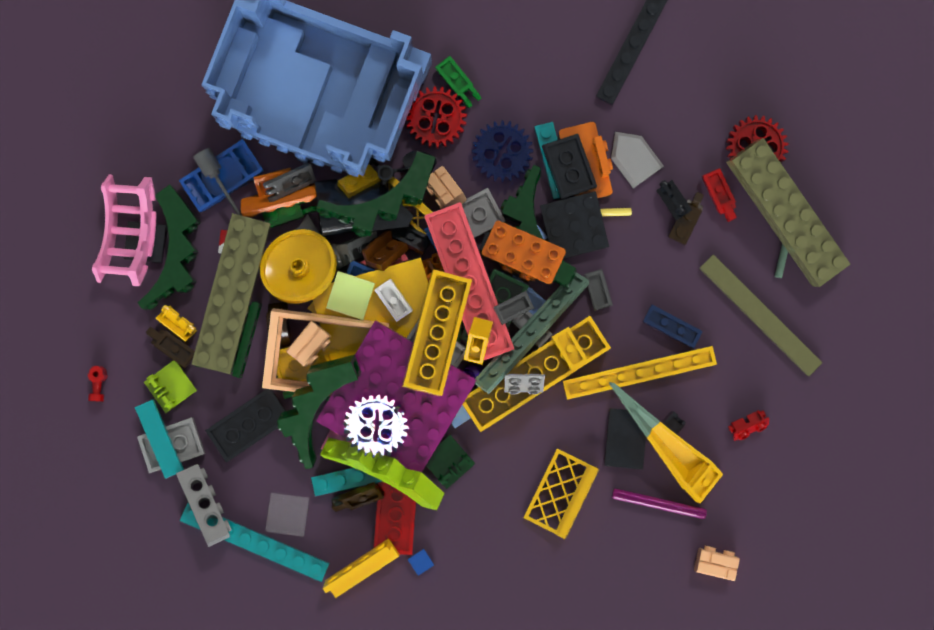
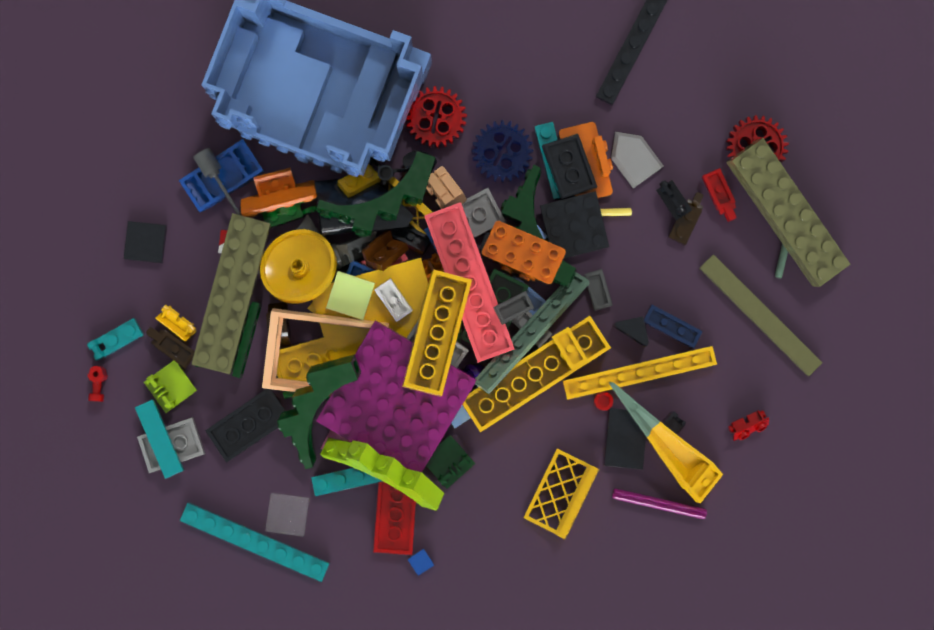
(116, 339): none -> teal plate
(146, 232): bright pink fence -> none
(180, 249): dark green arch -> none
(187, 479): light grey brick -> none
(289, 182): dark grey hinge -> none
(309, 343): light nougat brick -> none
(357, 423): gear -> none
(358, 497): dark brown hinge -> none
(361, 568): yellow fence -> none
(457, 80): green hinge -> none
(478, 340): yellow slope -> none
(524, 383): light grey hinge -> none
(603, 400): none -> red tile
(634, 329): none -> black slope
(717, 564): light nougat brick -> none

